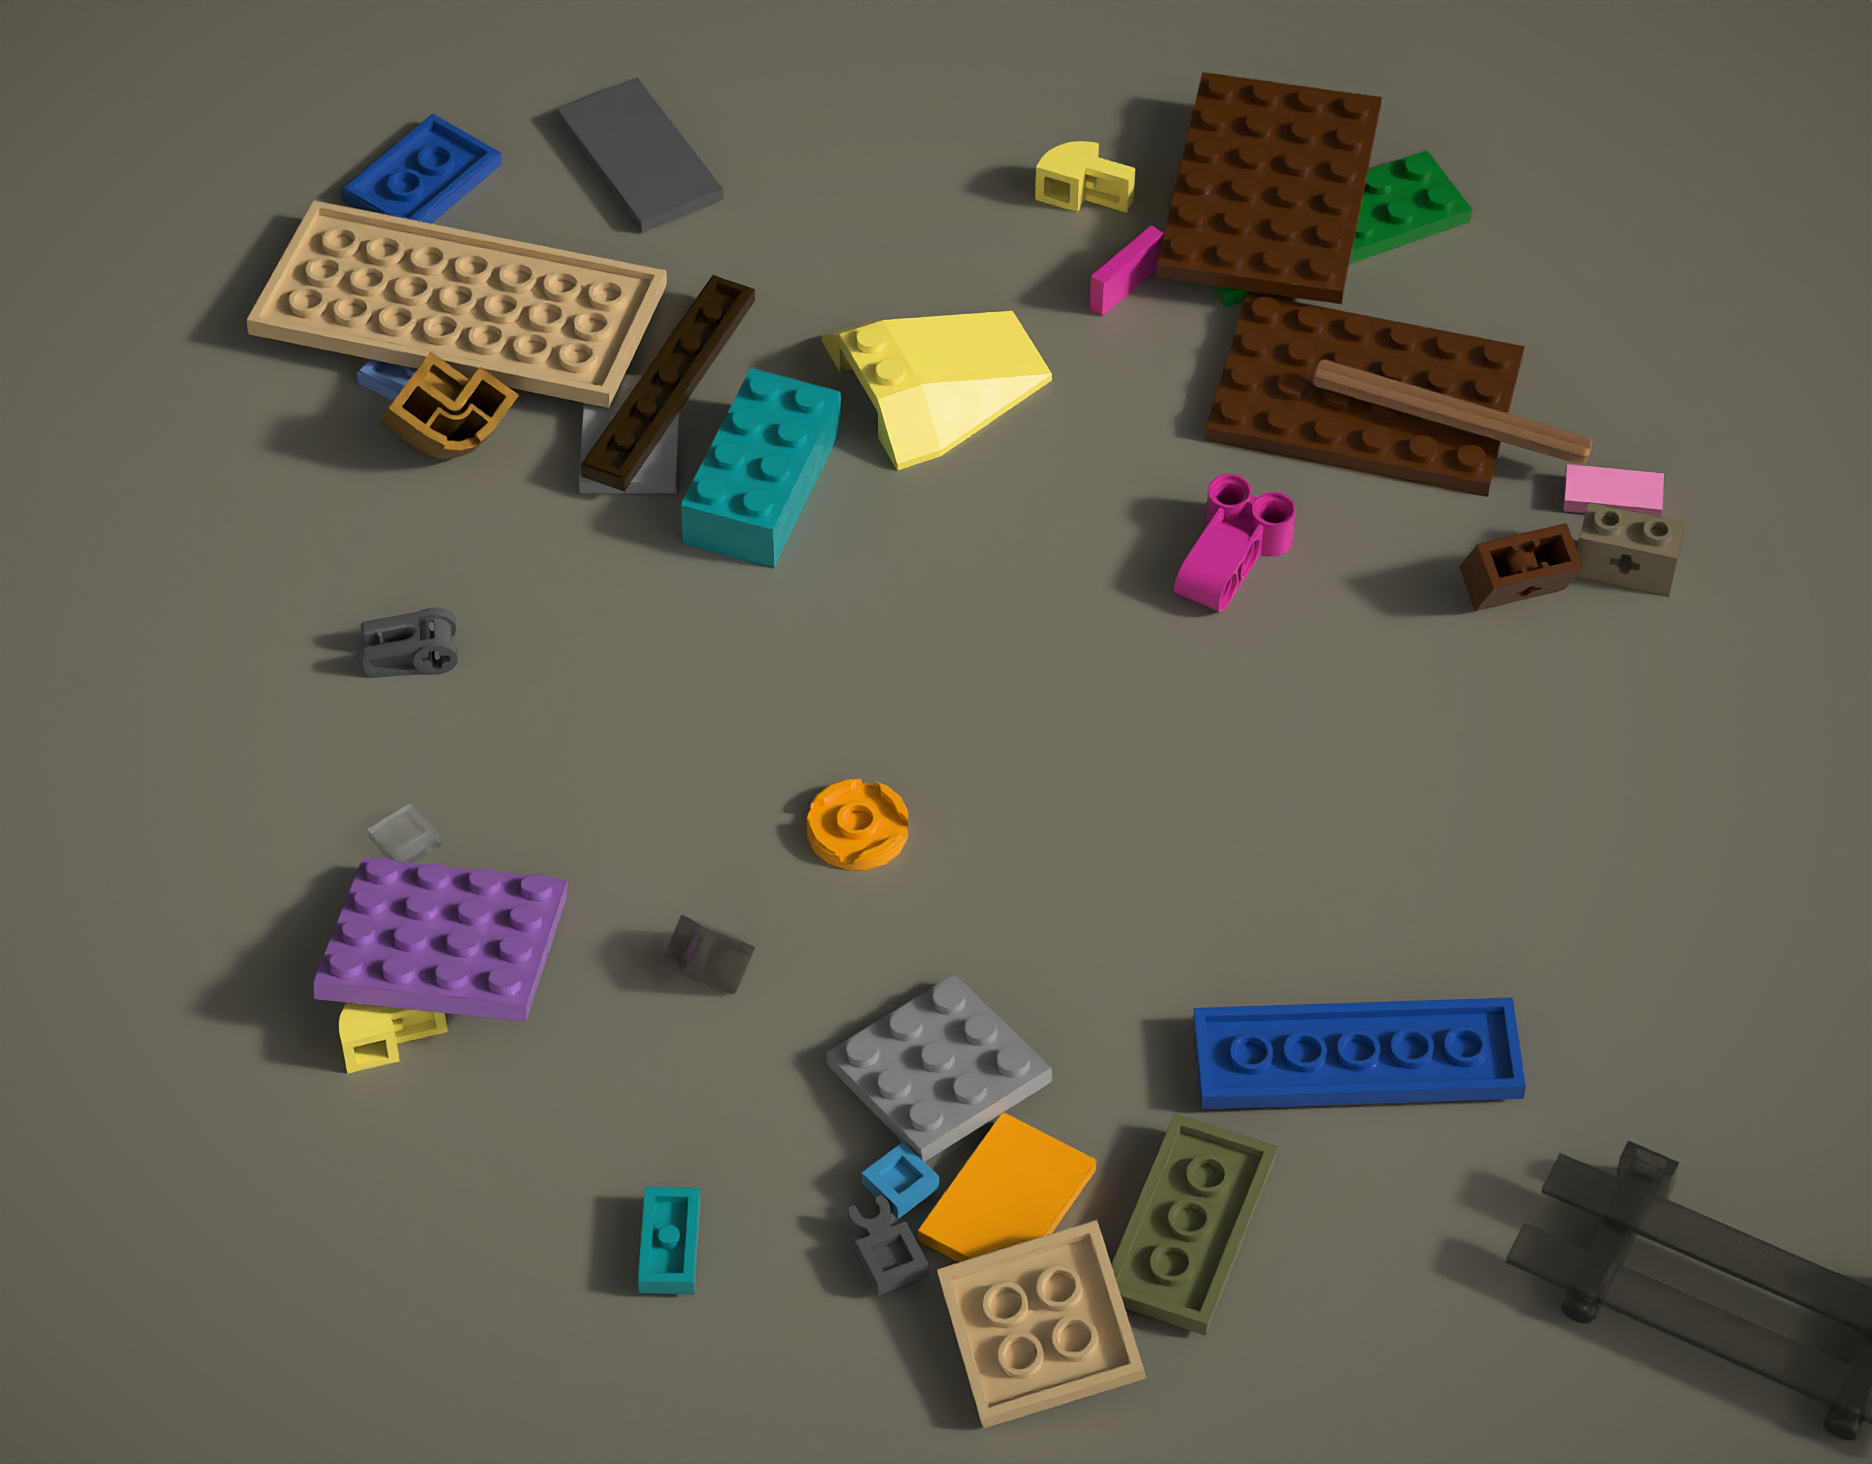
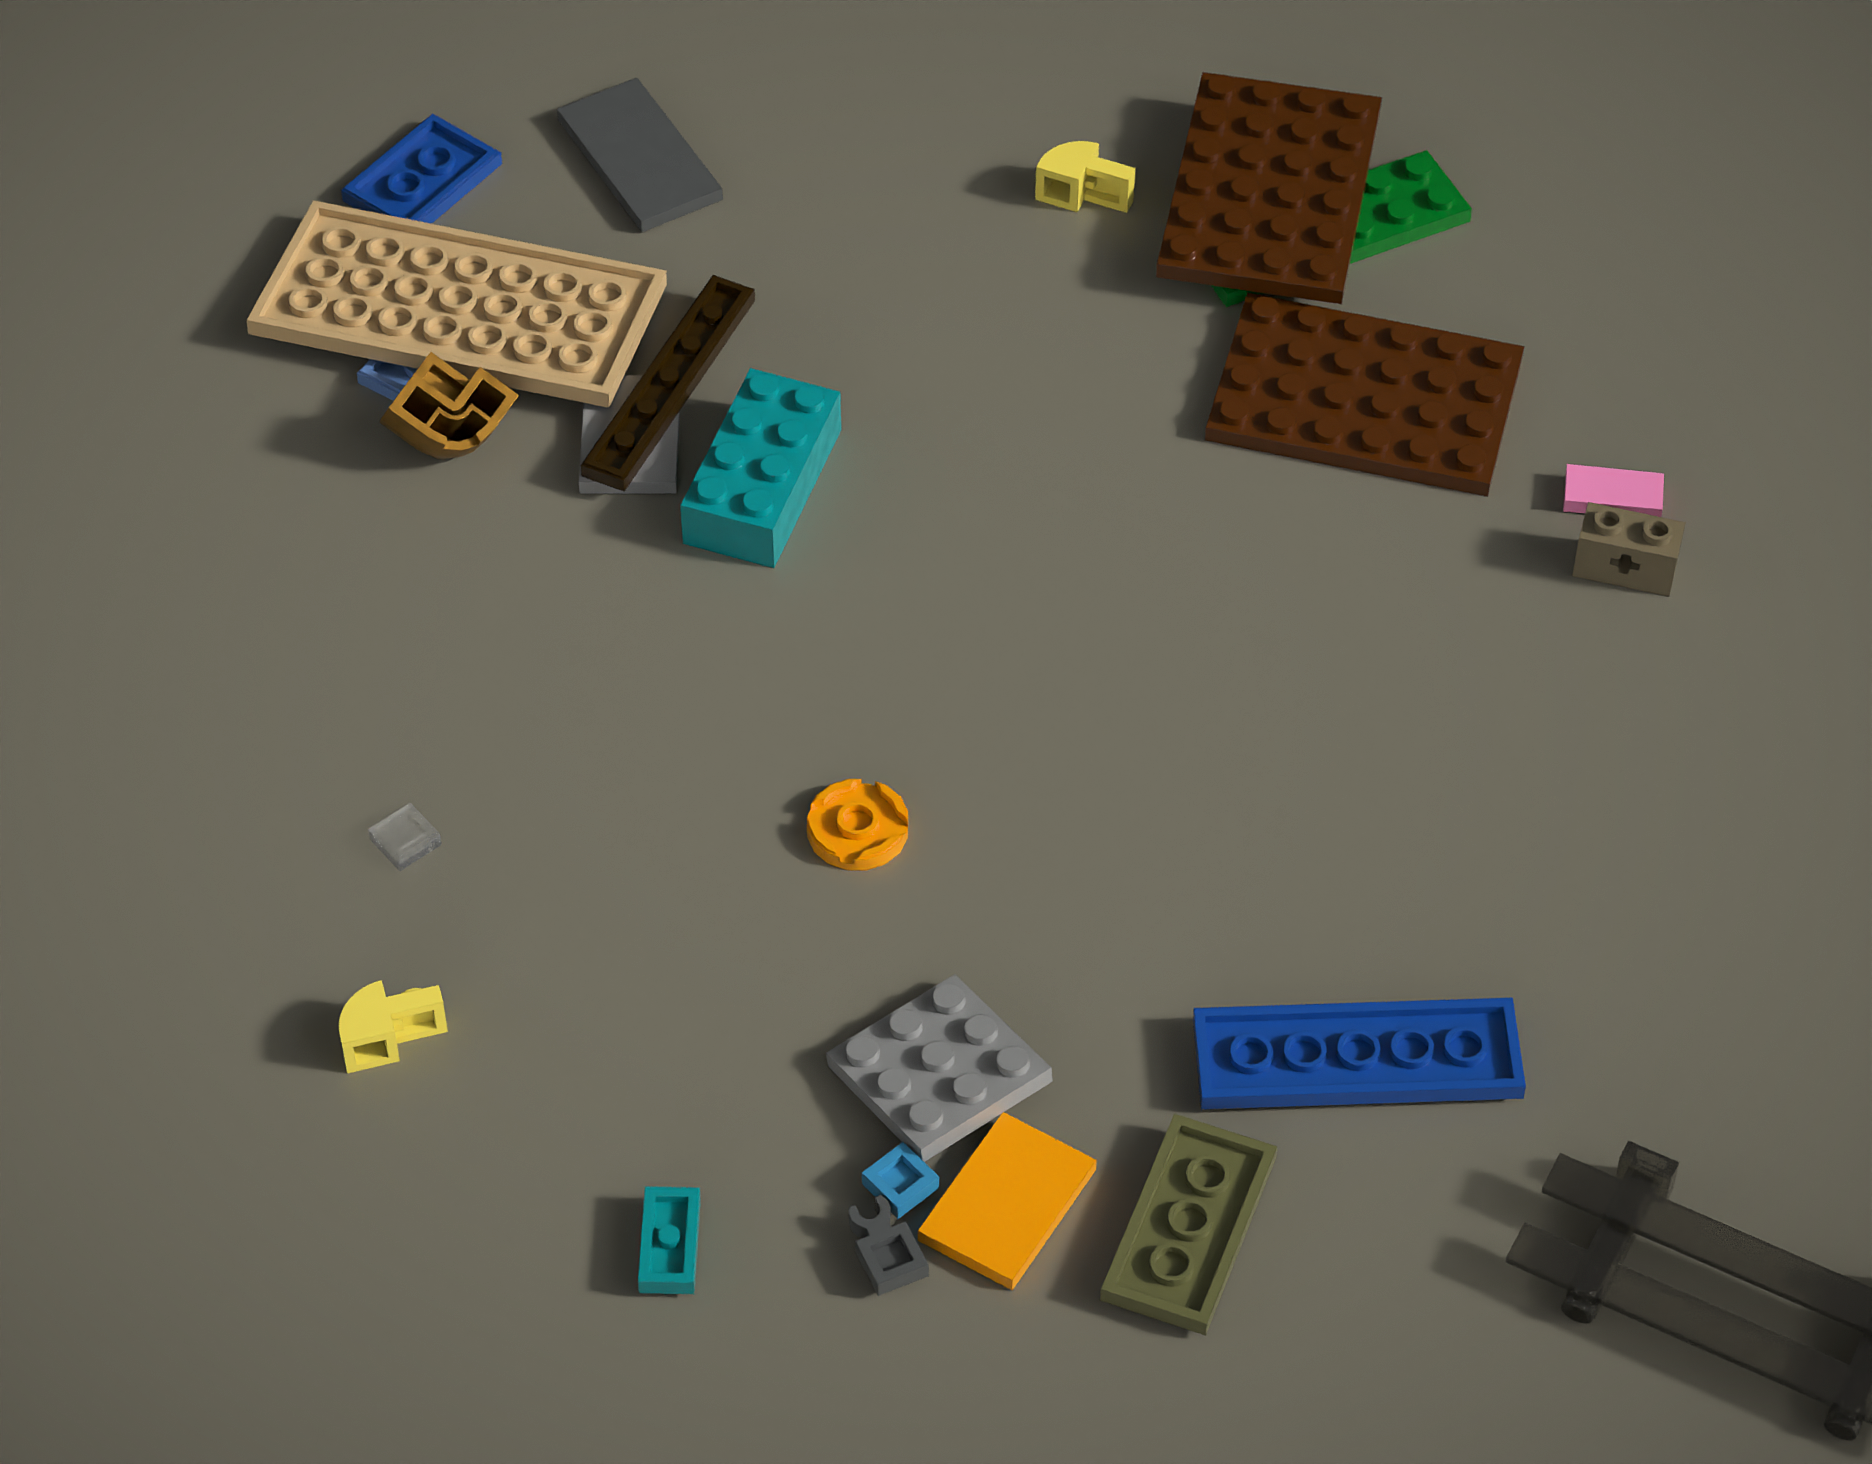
(407, 644): dark grey piece -> none
(442, 939): medium lavender plate -> none
(707, 954): clear smoke panel -> none
(938, 376): light yellow wedge -> none
(1041, 1324): tan plate -> none
(1125, 270): dark pink tile -> none
(1235, 537): dark pink piece -> none
(1453, 412): medium nougat axle -> none
(1521, 567): reddish brown brick -> none

